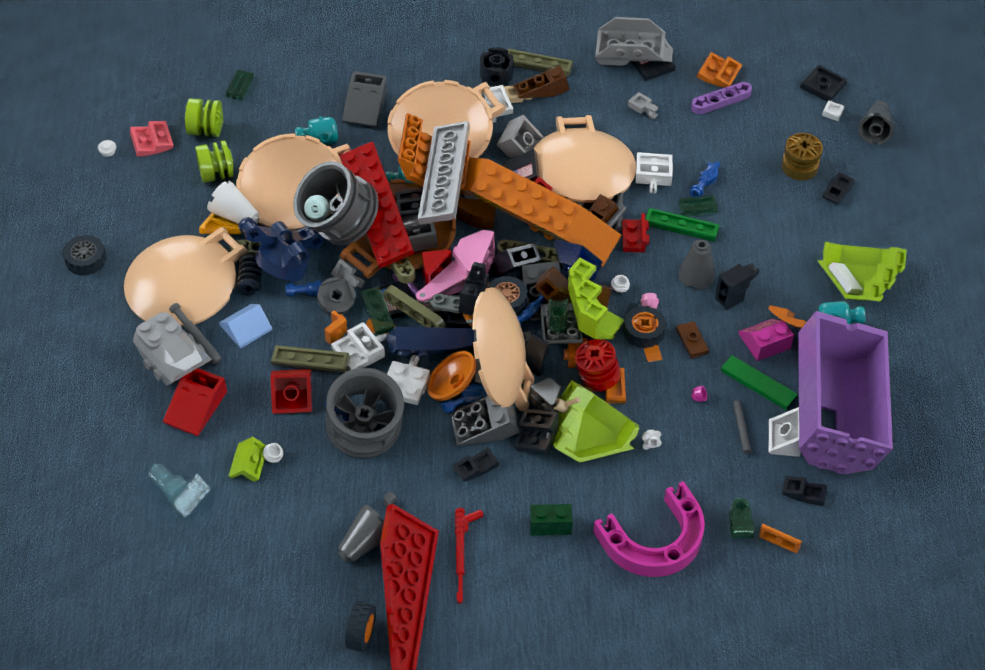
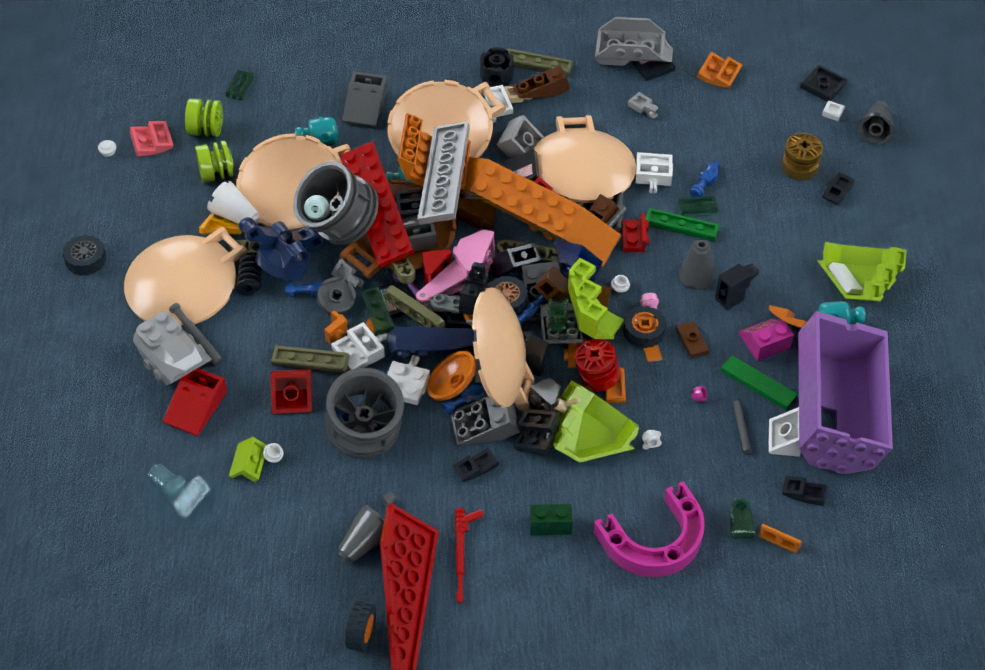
(246, 325): light blue slope -> none
(703, 104): medium lavender beam -> none

